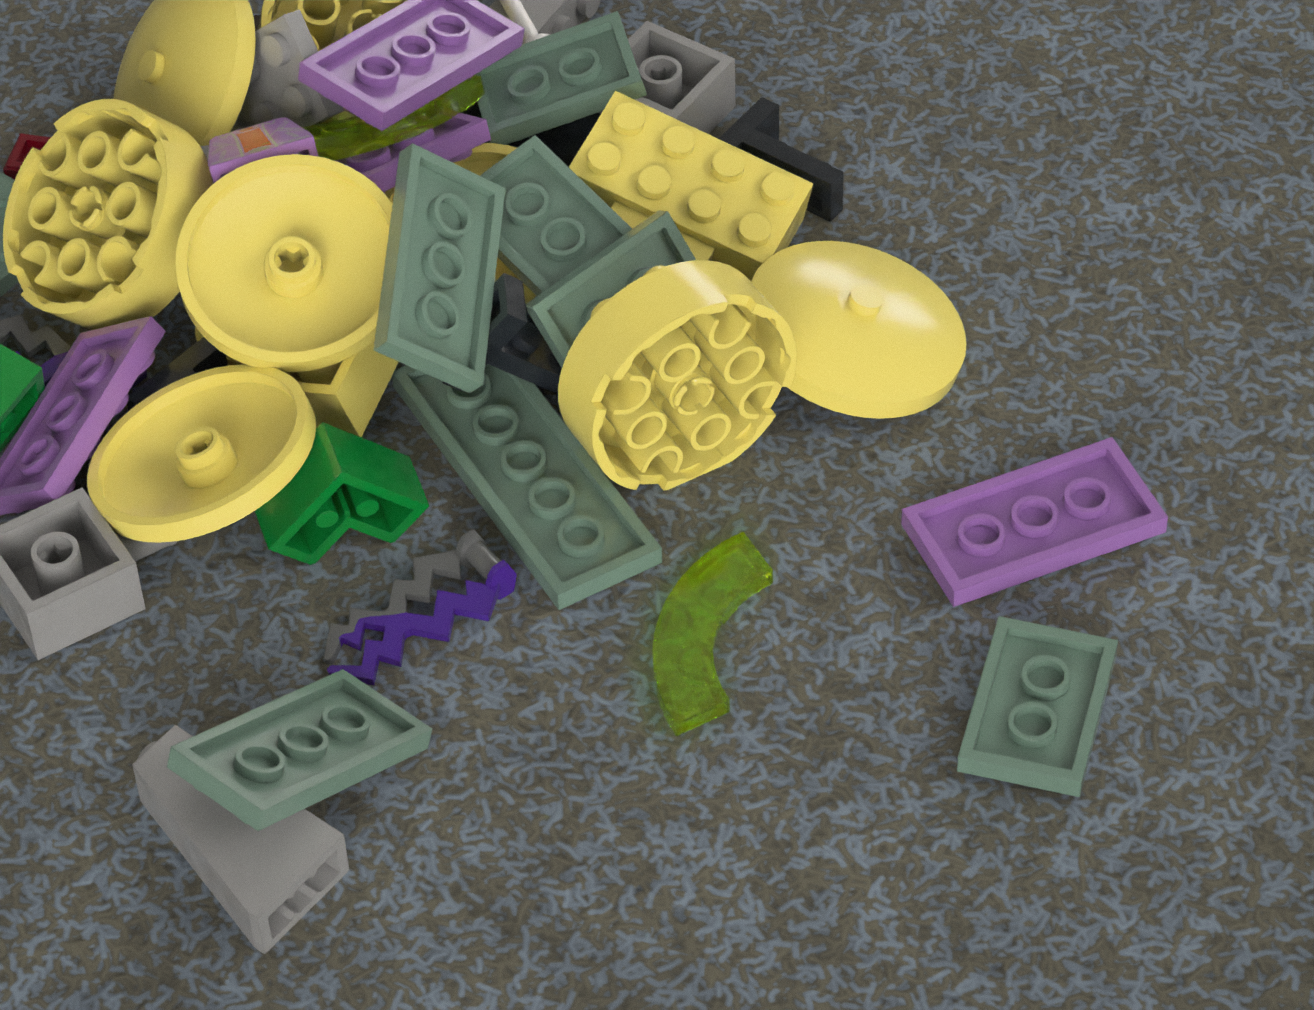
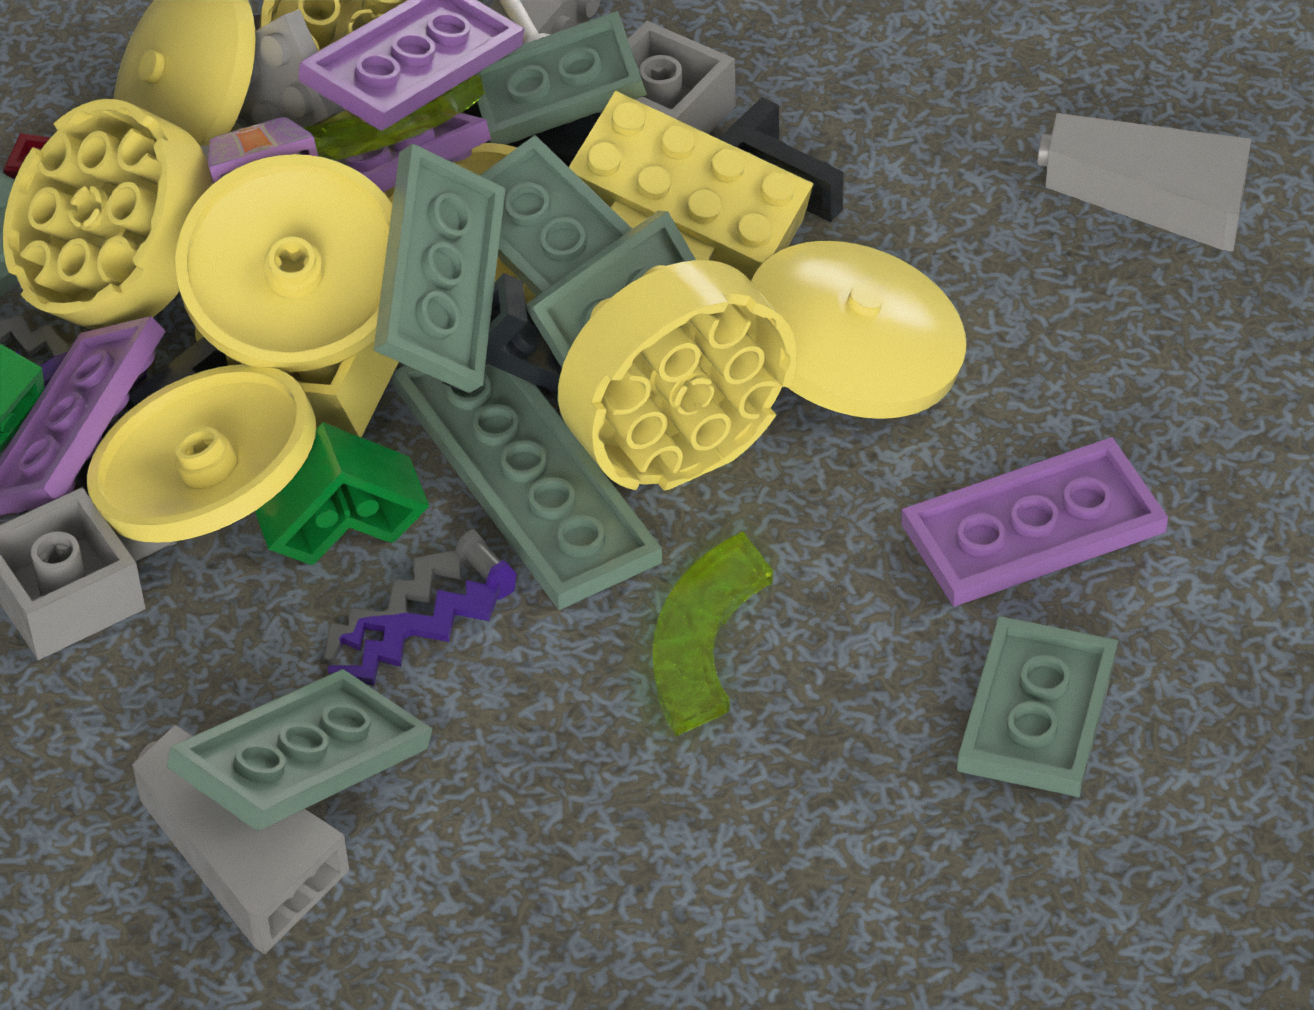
(1151, 173): none -> light grey slope

